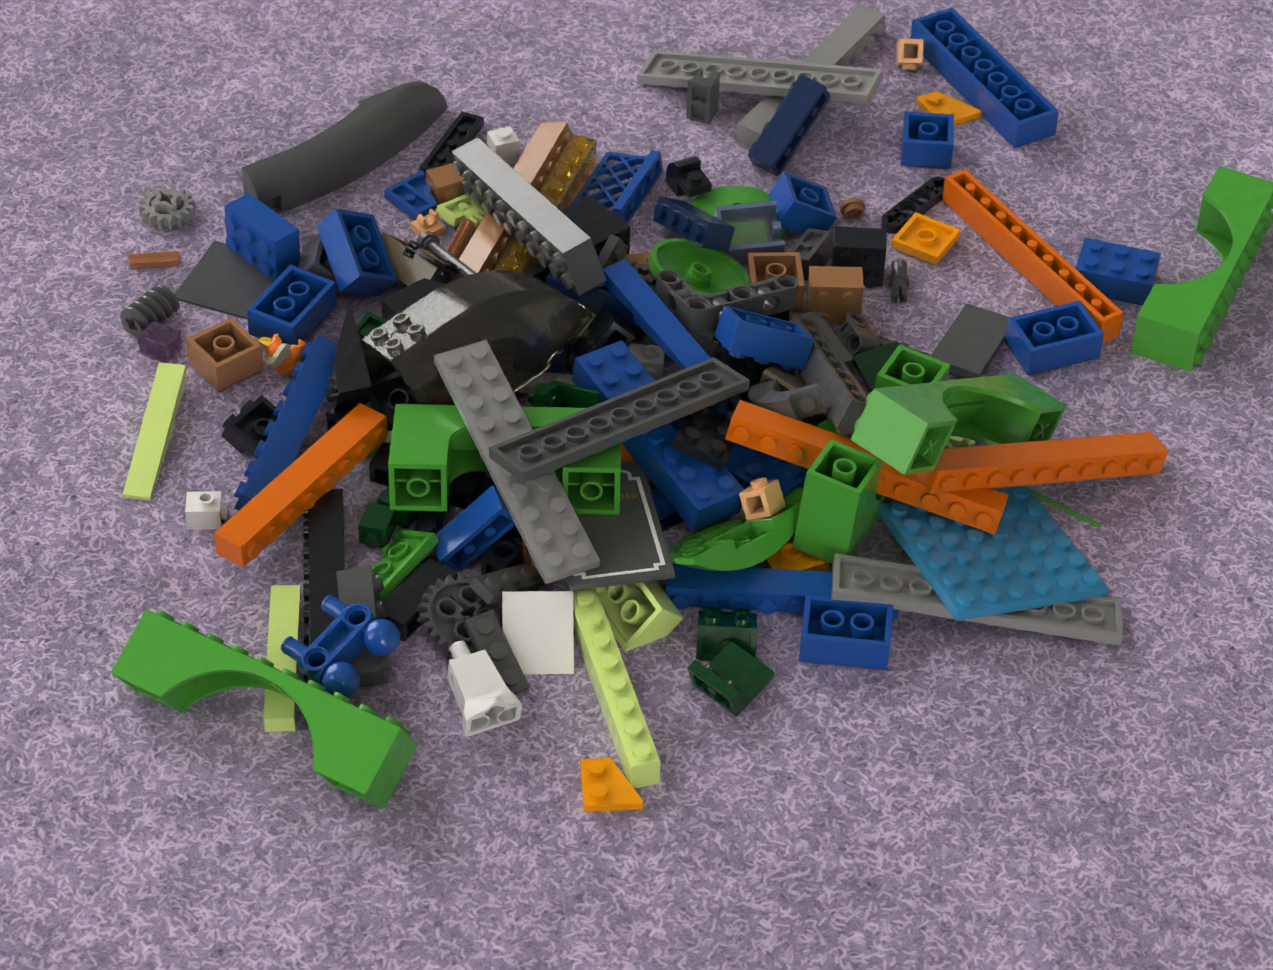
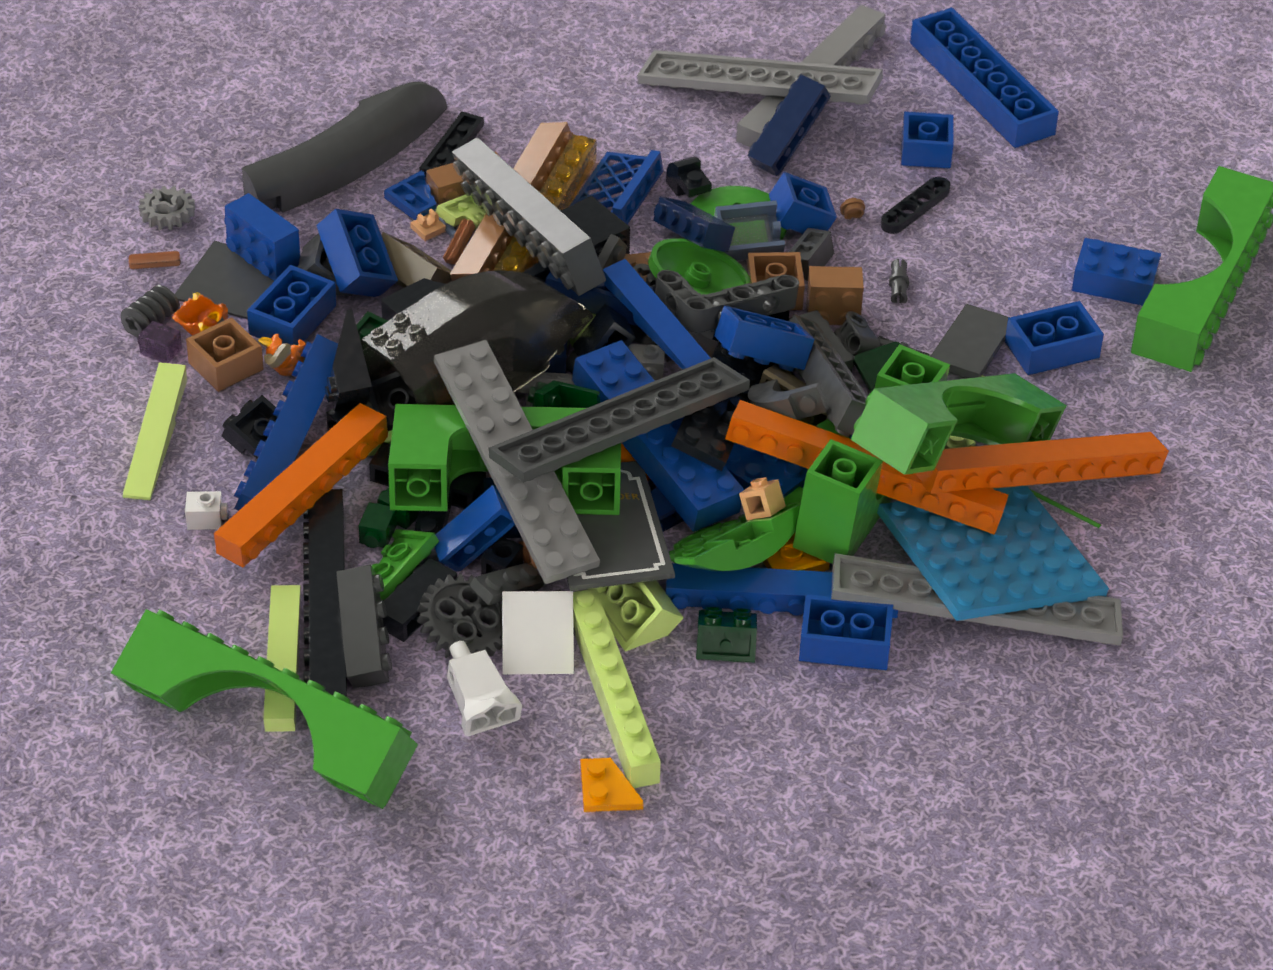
(200, 314): none -> orange hair
(342, 644): blue piece -> none
(413, 247): black flag -> none
(431, 243): dark grey piece -> none
(488, 636): dark grey plate -> none
(504, 143): white brick -> none
(703, 97): dark grey hinge -> none
(731, 678): dark green bracket -> none
(861, 249): black brick -> none
(909, 54): light nougat brick -> none
(925, 238): light orange plate -> none
(942, 104): light orange wing -> none
(1028, 251): orange brick -> none

